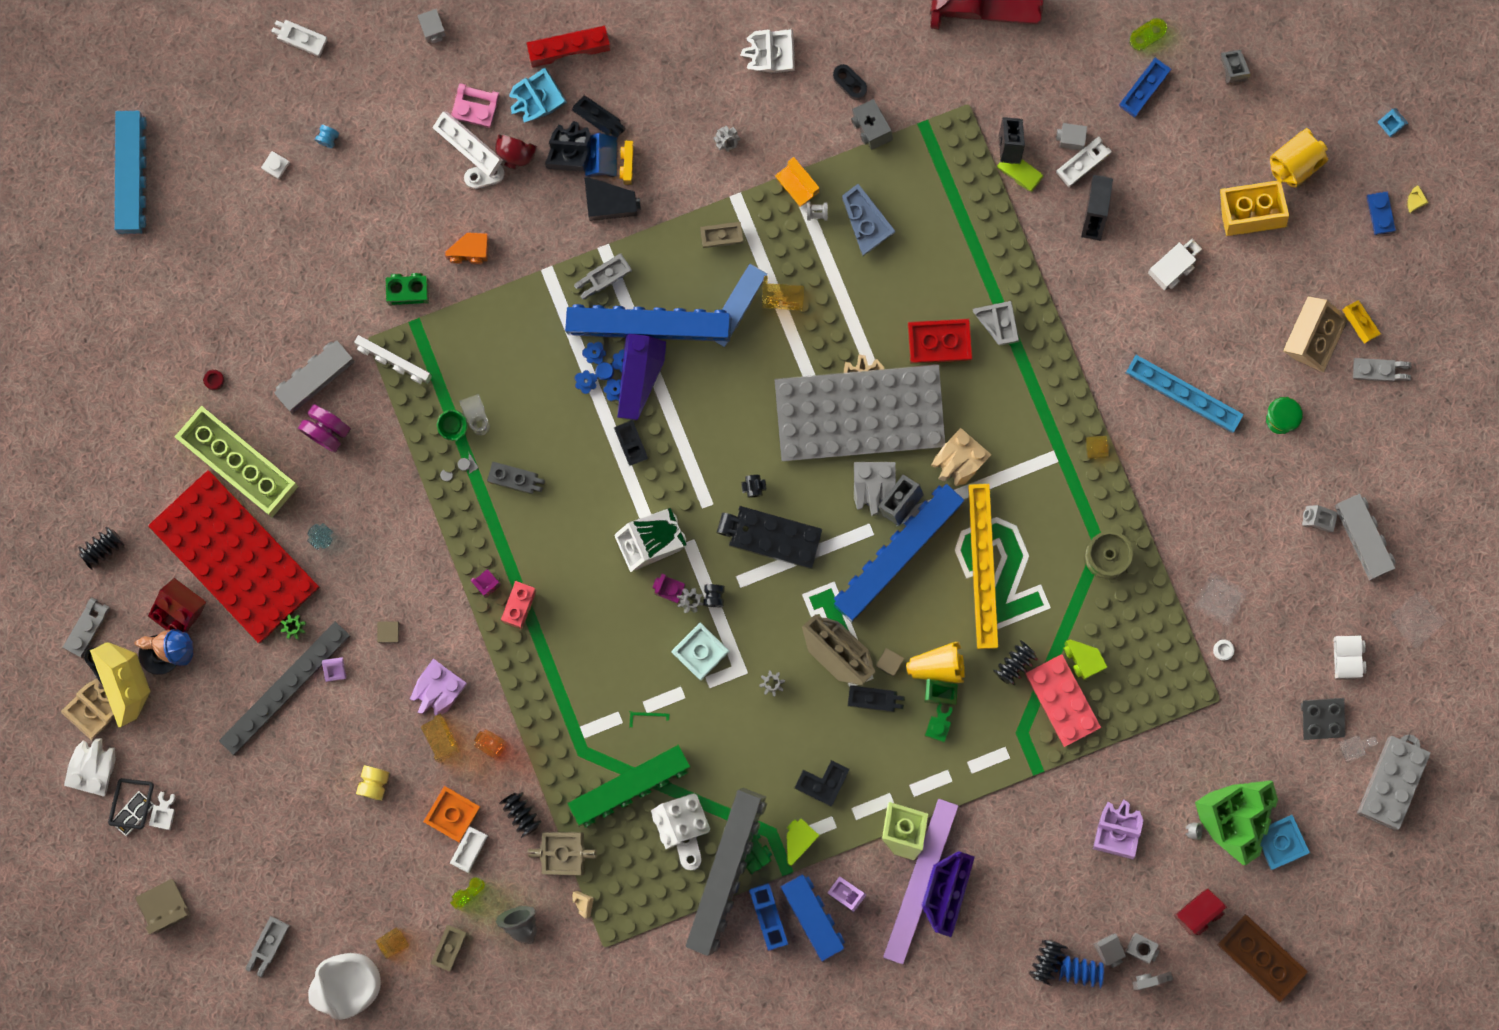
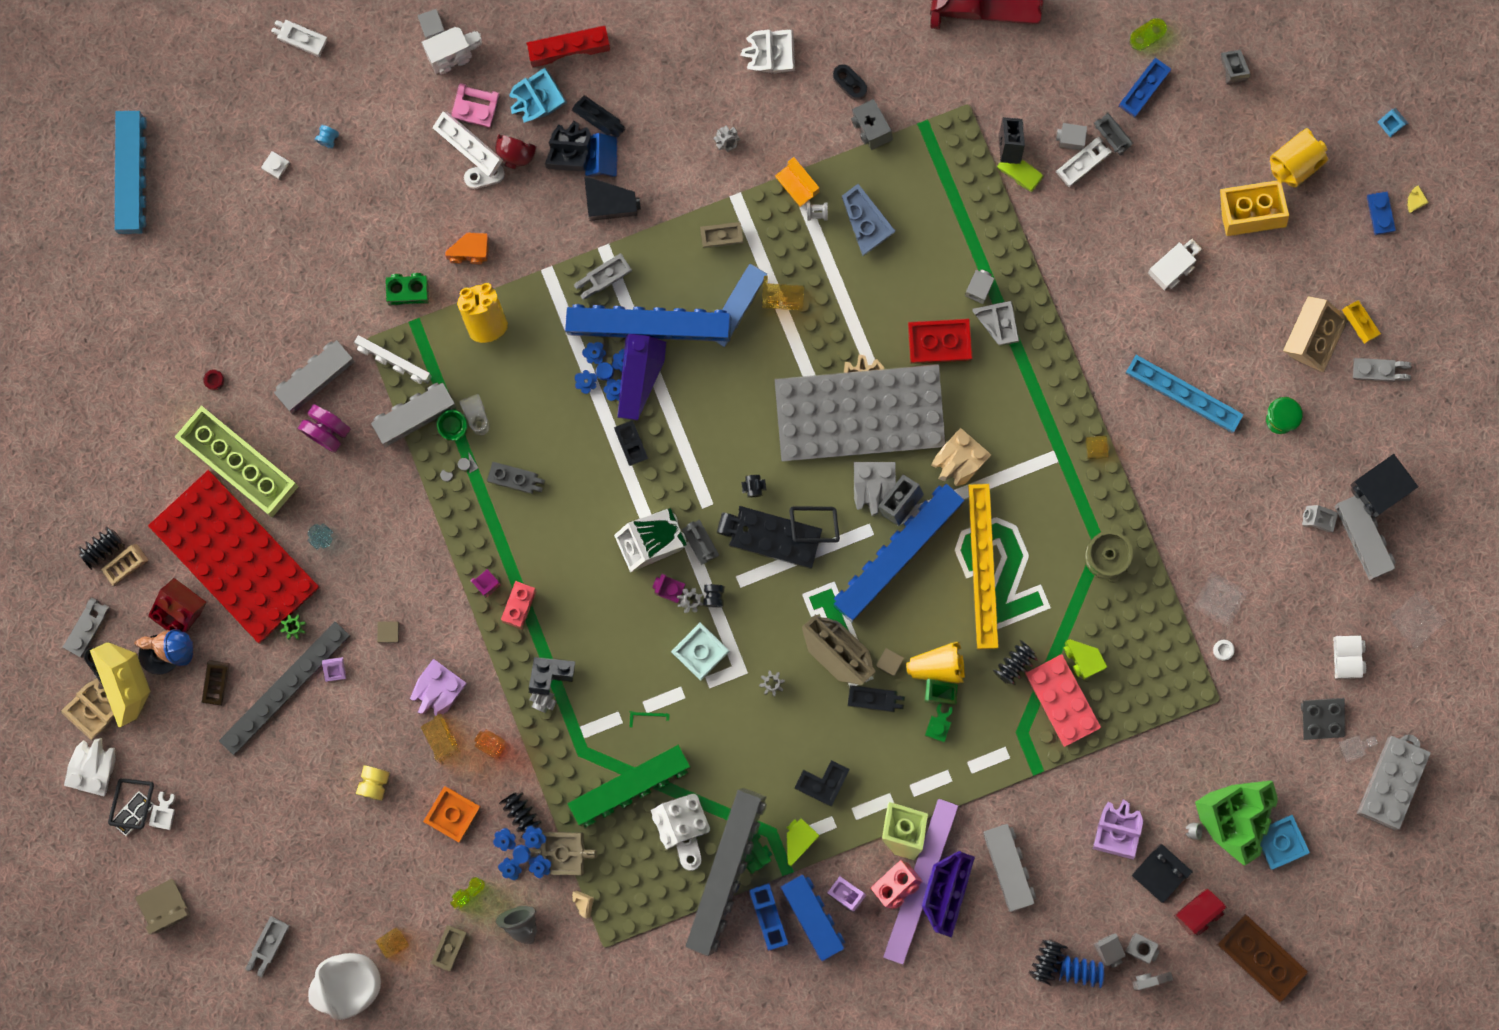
(135, 549): none -> tan slope
(220, 665): none -> dark brown slope
(413, 414): none -> light grey brick
(450, 49): none -> white hinge
(469, 849): white plate -> none
(482, 313): none -> yellow cylinder
(522, 853): none -> blue plant
(543, 702): none -> light grey gear
(546, 670): none -> plate
(627, 154): yellow plate -> none
(700, 542): none -> dark grey hinge
(814, 540): none -> black piece
(894, 880): none -> coral brick
(979, 286): none -> light grey brick
(1008, 867): none -> light grey brick
(1097, 207): black slope -> none
(1113, 133): none -> dark grey hinge
(1161, 873): none -> black bracket
(1383, 486): none -> black slope

